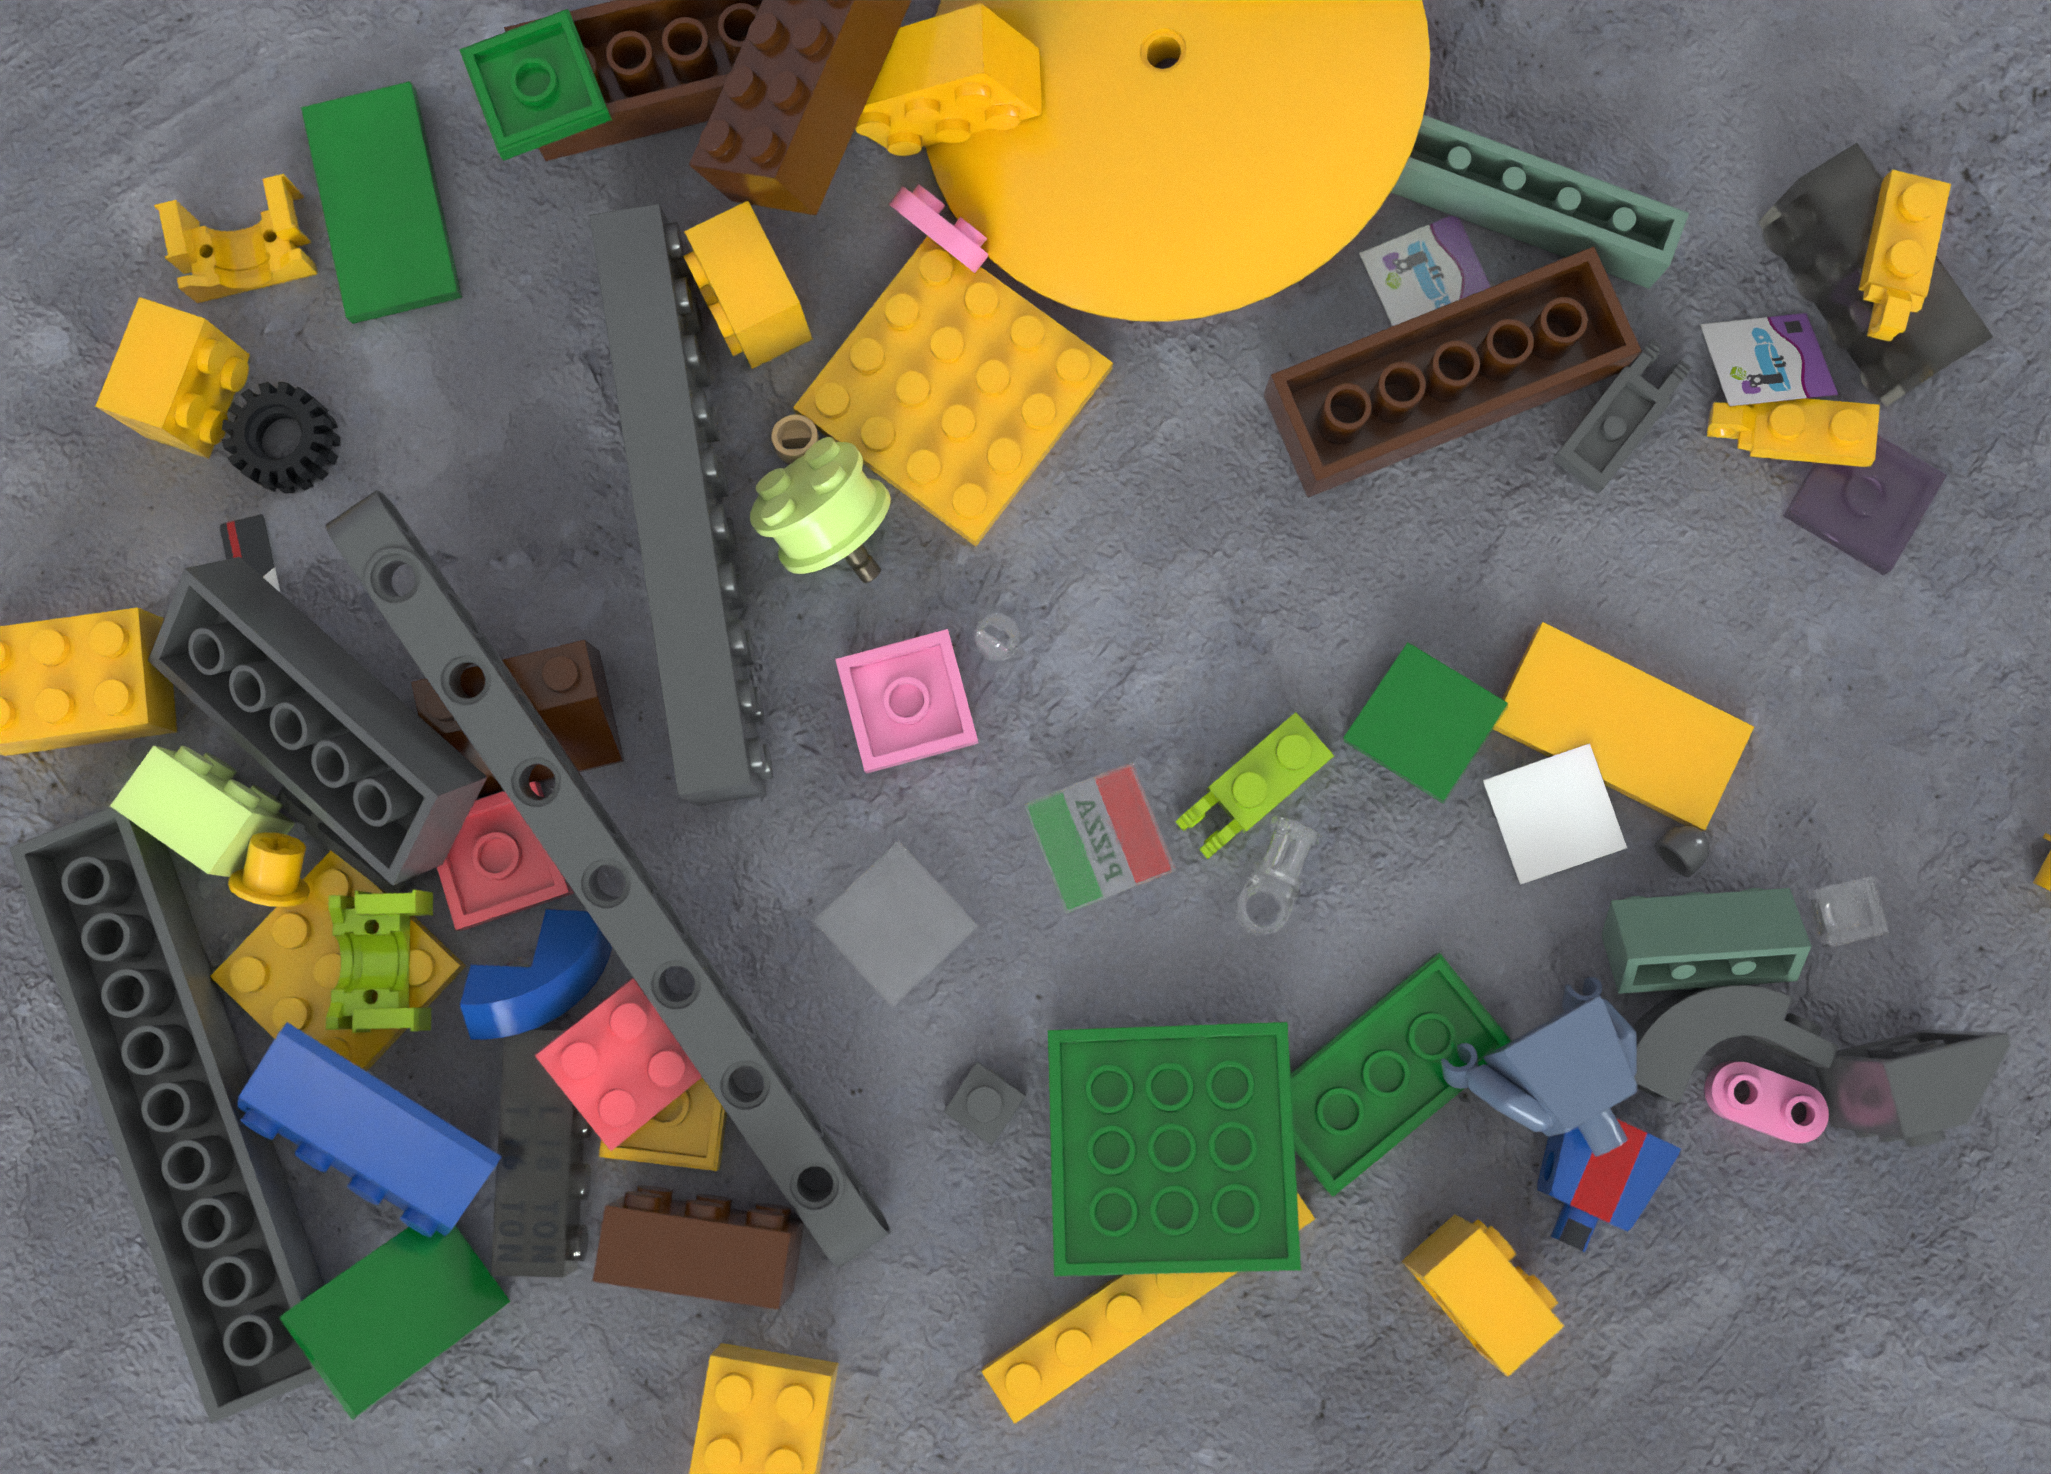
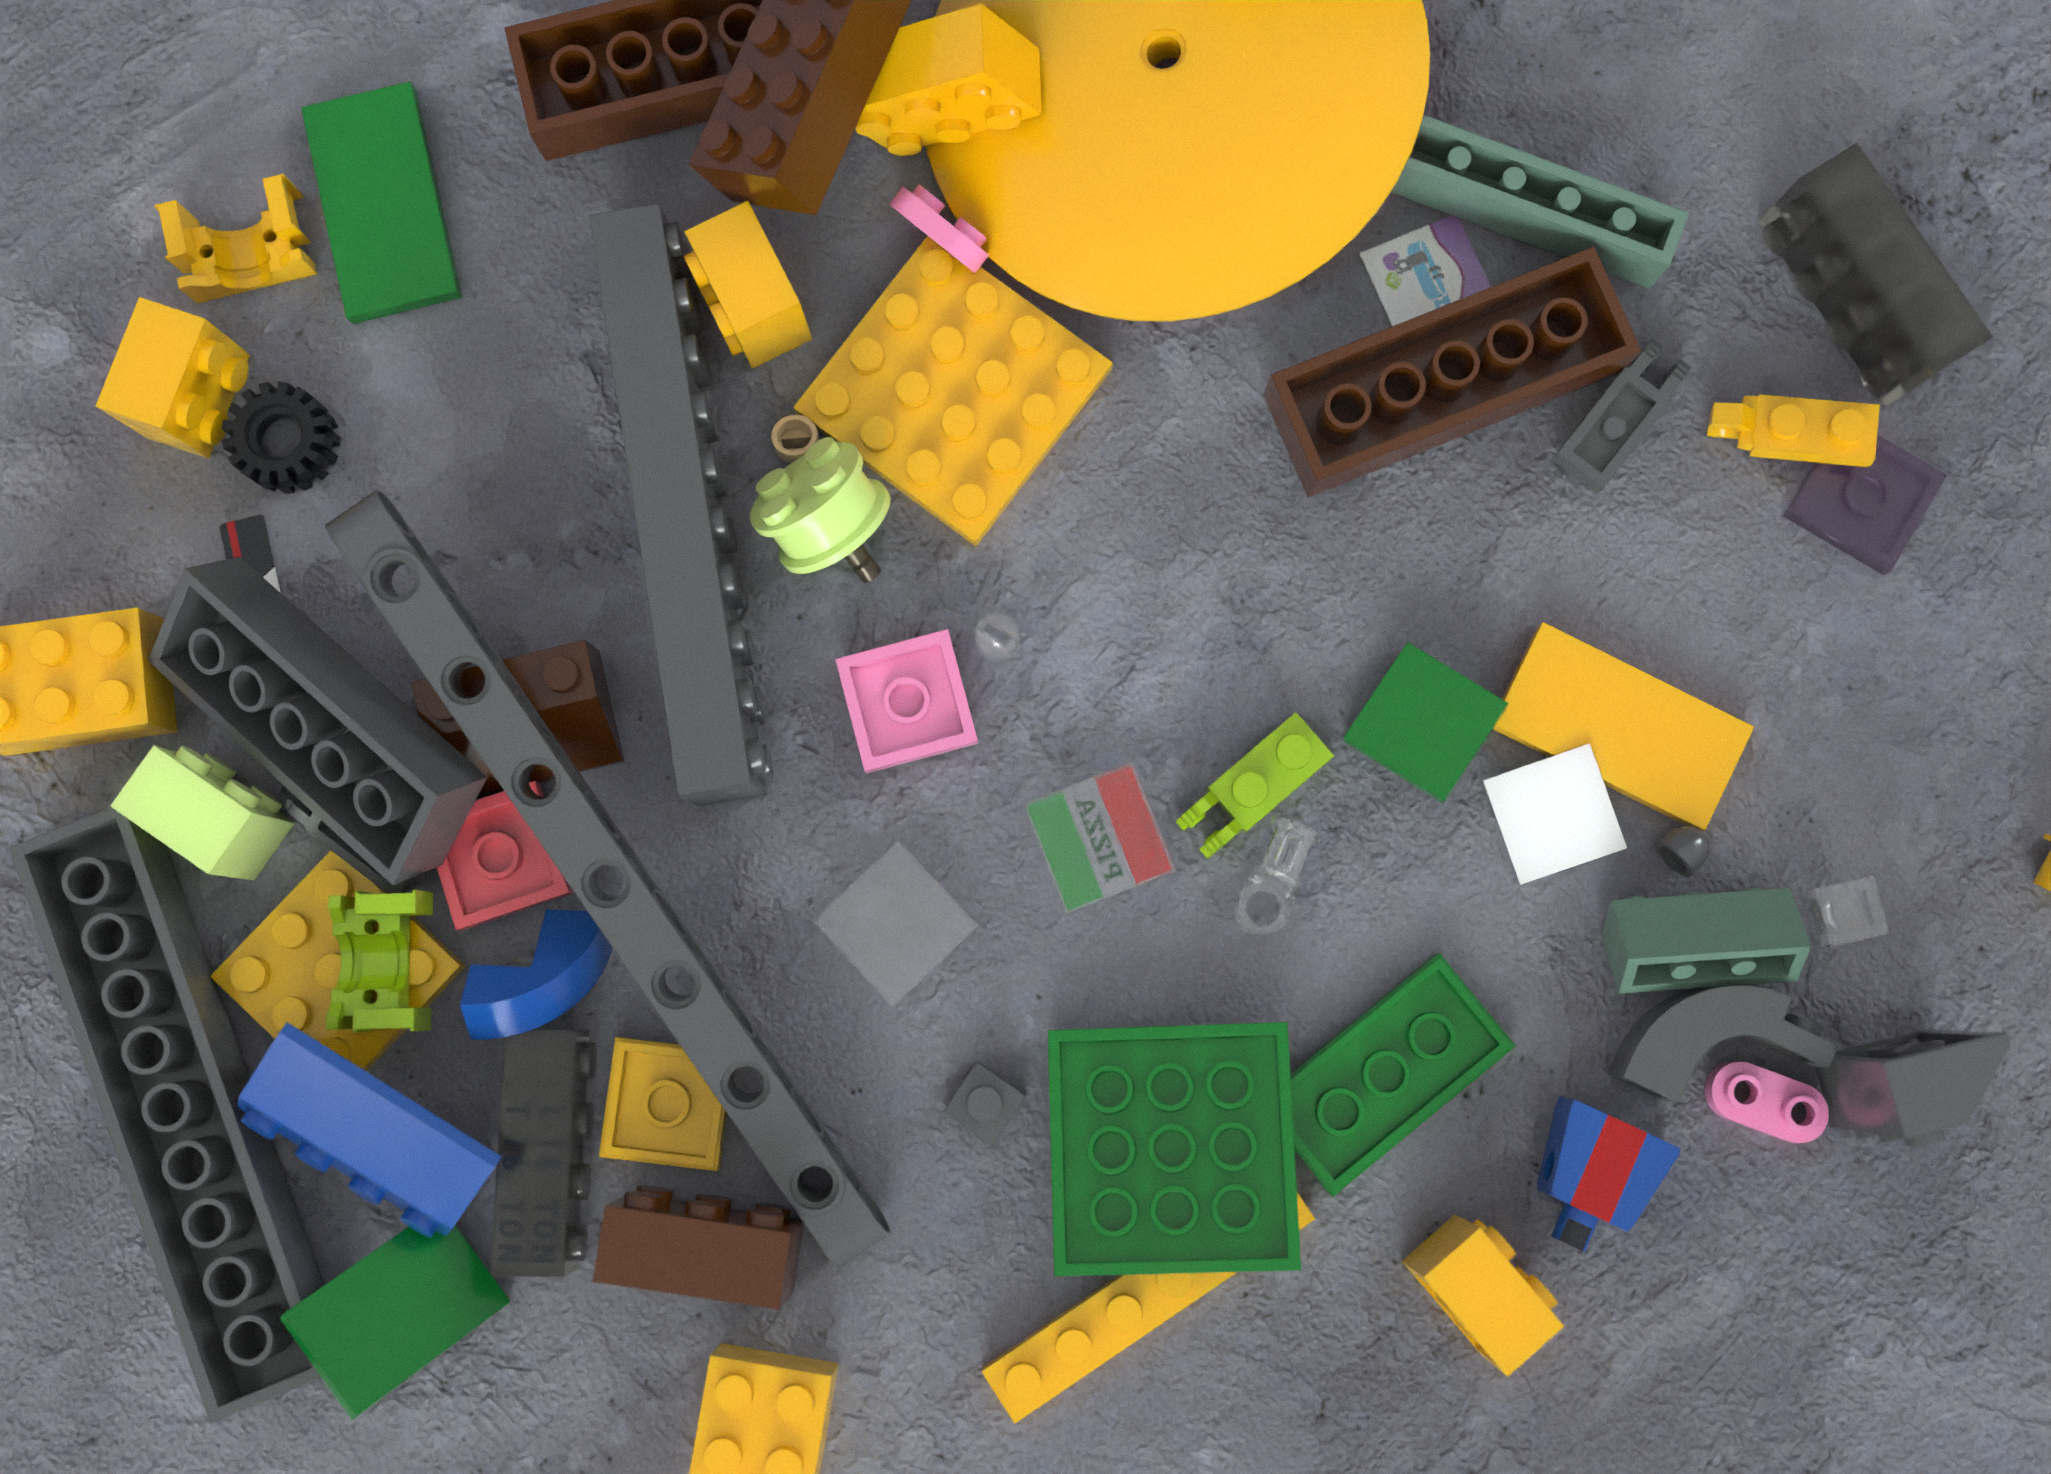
(272, 871): yellow piece -> none
(535, 84): green tile -> none
(619, 1064): coral plate -> none
(1560, 1071): sand blue torso -> none
(1768, 359): sticker -> none
(1902, 249): yellow hinge -> none

